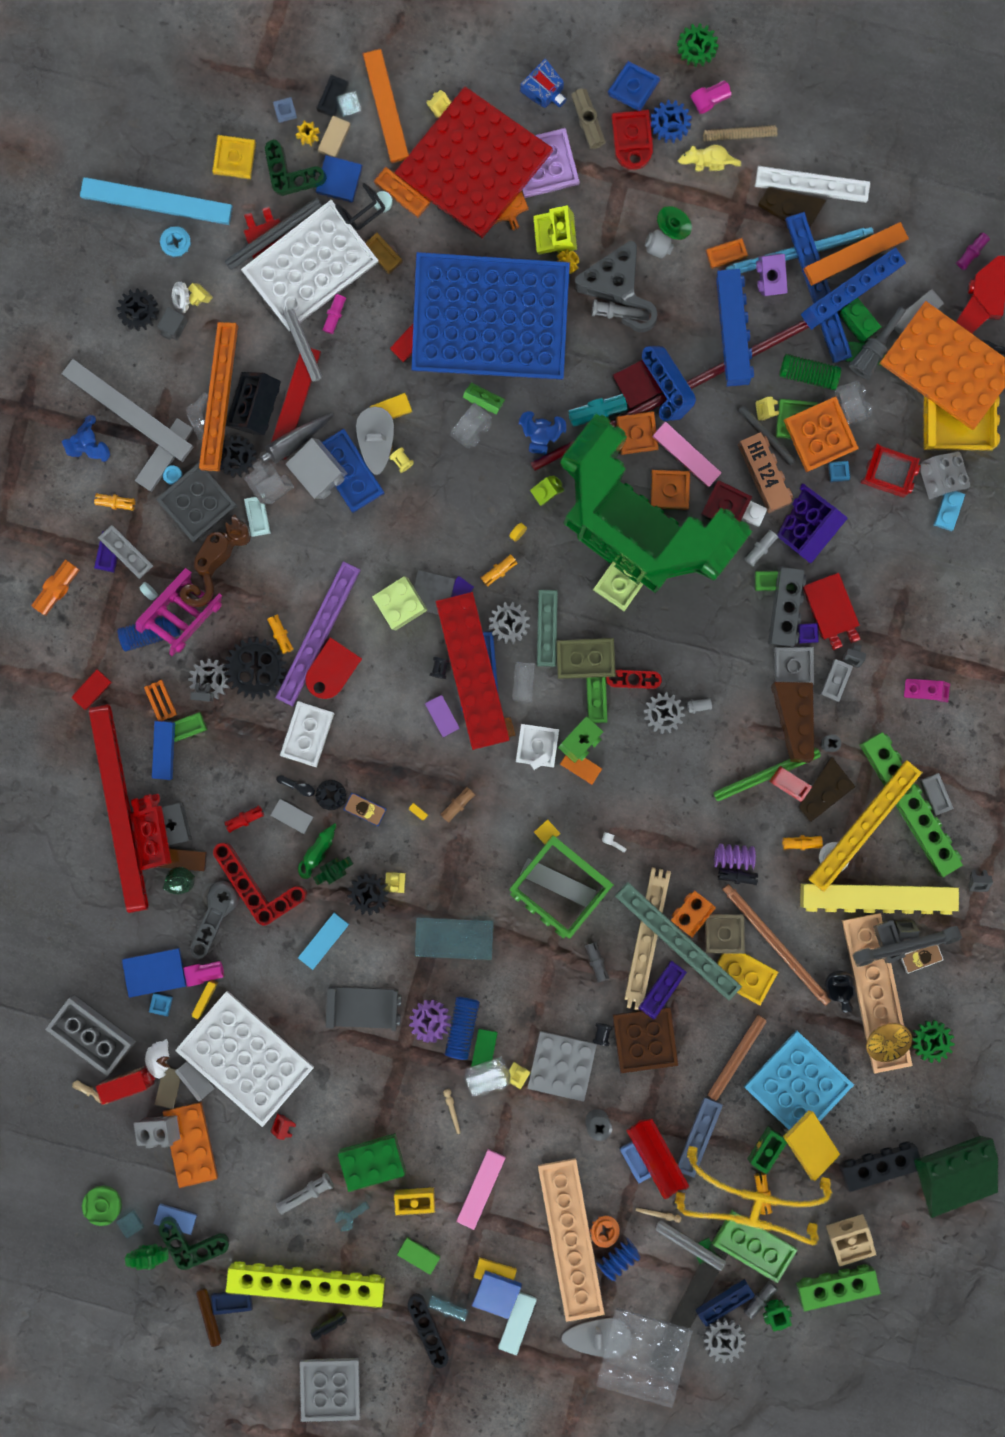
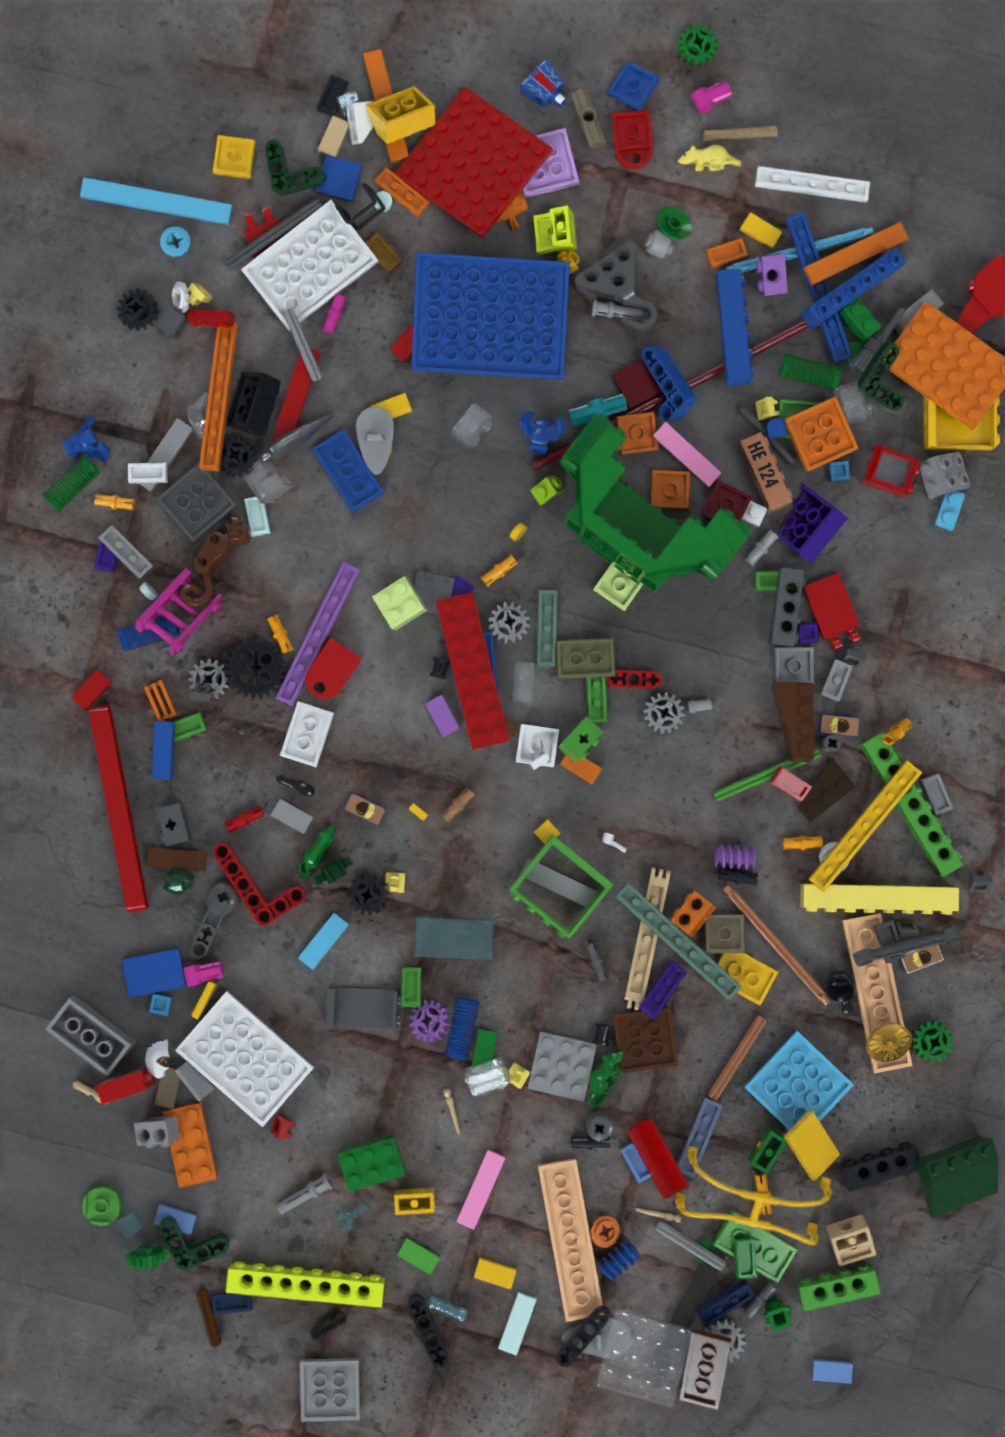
(55, 587): orange piece -> none
(92, 471): none -> green piece
(127, 410): light grey tile -> none
(147, 473): none -> white tile
(149, 832): red tile -> none
(172, 474): medium azure tile -> none
(210, 318): none -> red piece
(285, 110): sand blue plate -> none
(307, 127): yellow gear -> none
(316, 469): light grey brick -> none
(331, 785): black gear -> none
(359, 121): none -> white slope
(401, 114): none -> yellow slope
(401, 460): light yellow bush -> none
(411, 987): none -> bright green tile
(438, 103): light yellow tile -> none
(483, 398): bright green plate -> none
(496, 1294): tile -> none
(582, 1335): none -> black beam
(588, 1142): none -> black pin
(602, 1078): none -> green animal
(666, 114): blue gear -> none
(705, 1368): none -> plate
(745, 1257): none -> green tile
(761, 230): none -> yellow tile
(776, 428): none -> blue tile
(786, 204): dark brown wing -> none
(832, 1371): none -> medium blue tile
(839, 725): none -> medium nougat tile
(875, 383): none -> dark green beam
(897, 731): none -> light orange pin
(927, 690): dark pink bracket -> none
(973, 251): magenta pin -> none

